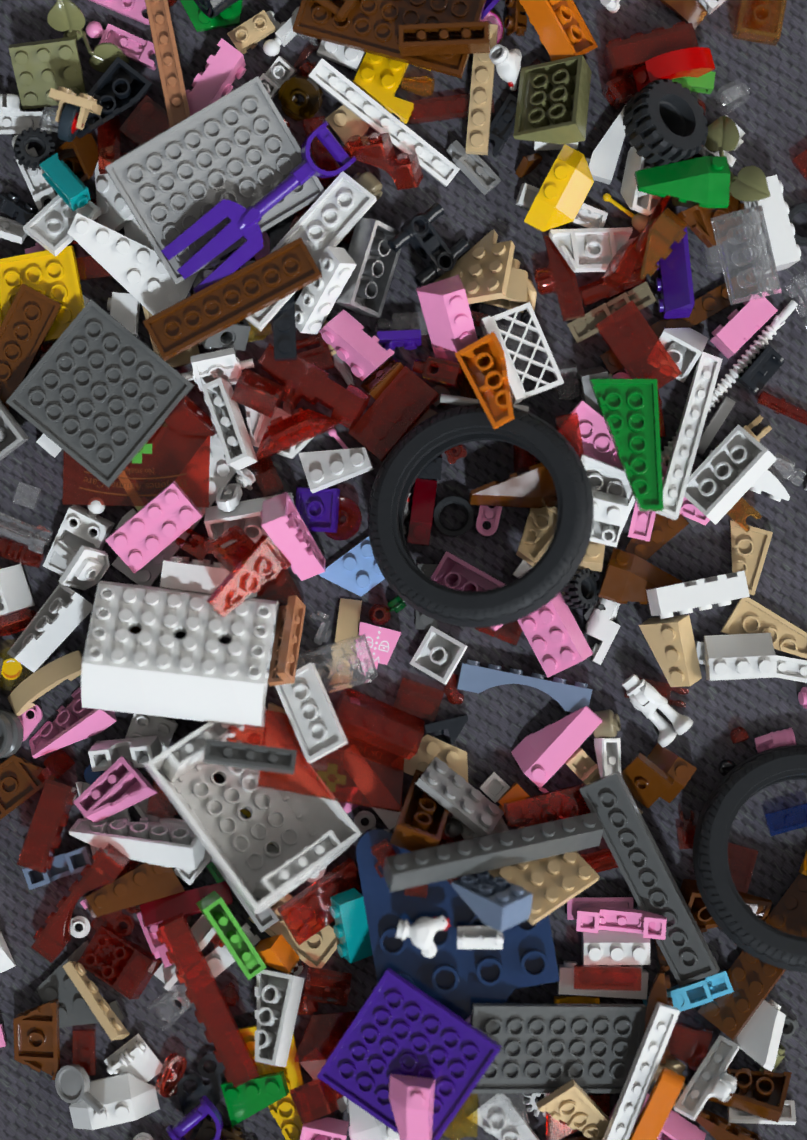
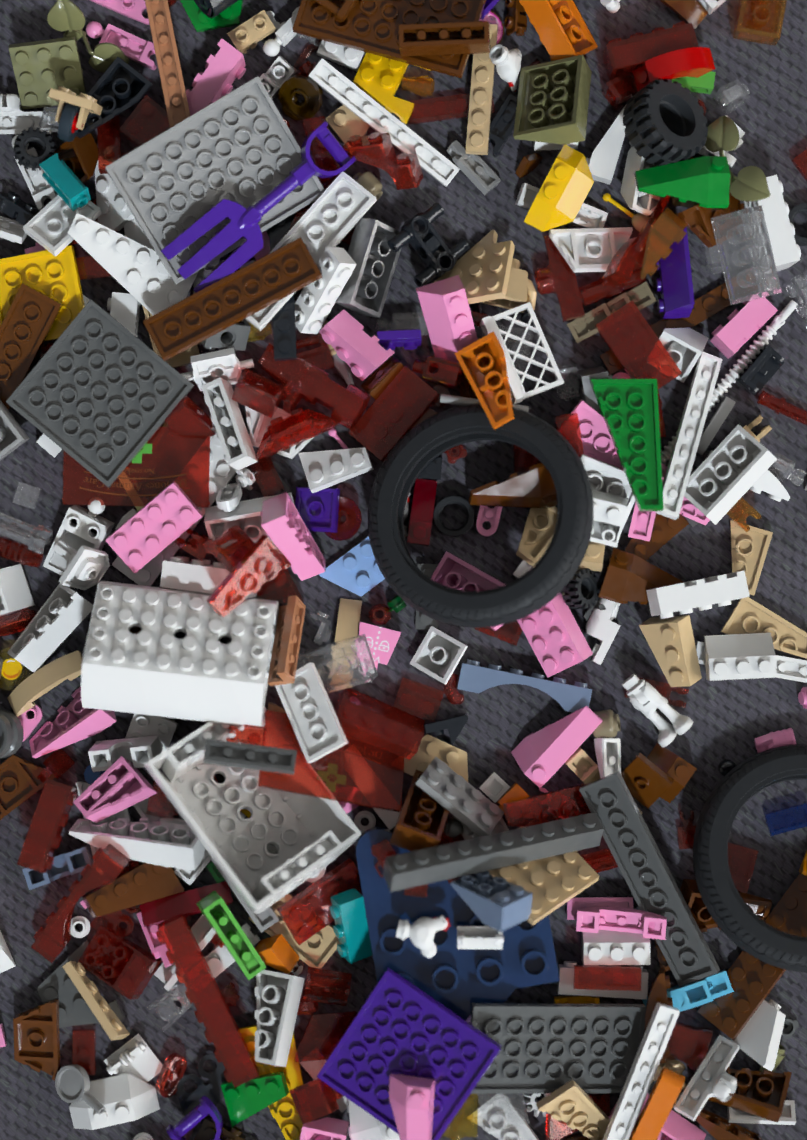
(738, 735): clear red hinge -> none

